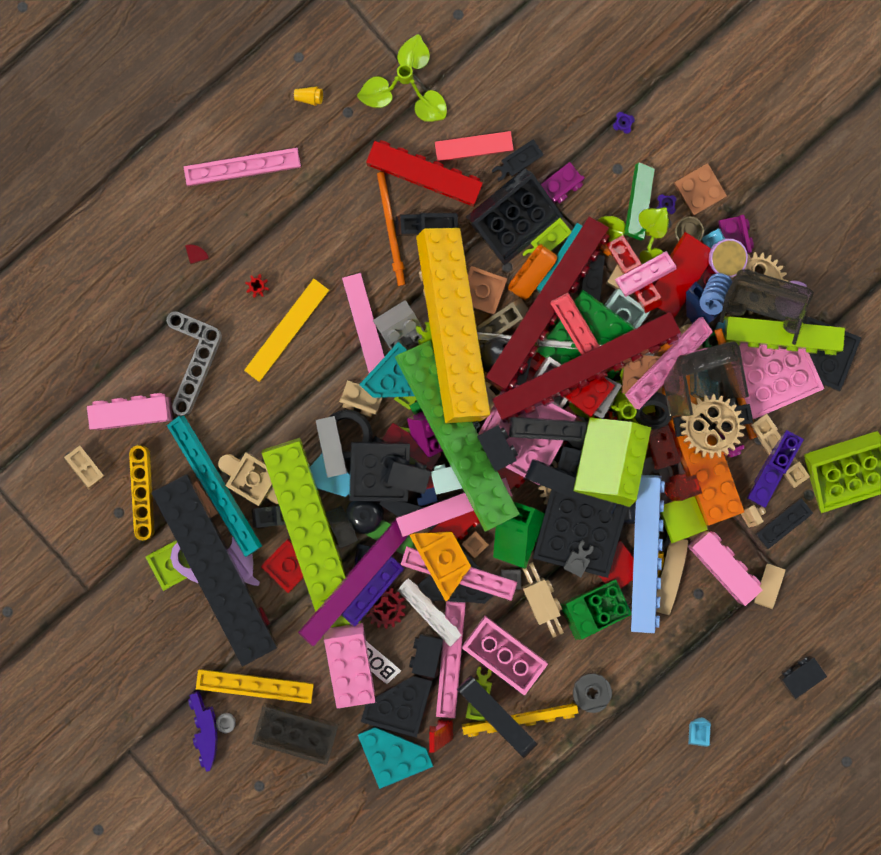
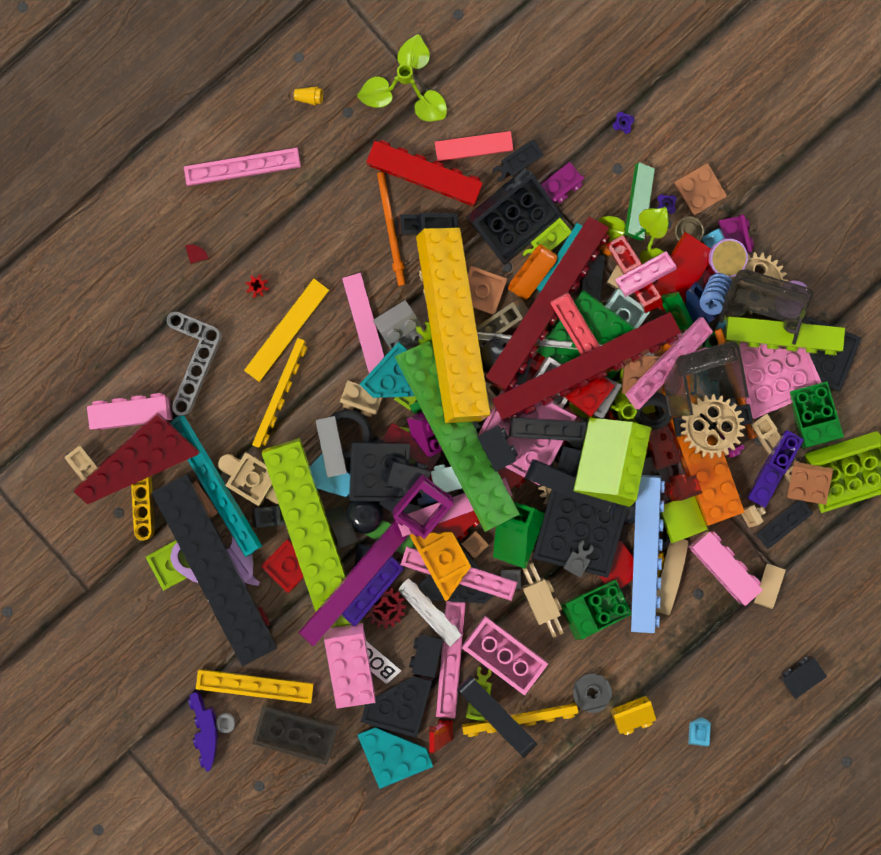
(145, 453): none -> dark red wing
(283, 386): none -> yellow plate
(435, 492): none -> magenta window
(633, 715): none -> yellow slope
(674, 304): none -> green plate
(810, 483): none -> nougat plate
(815, 415): none -> green slope

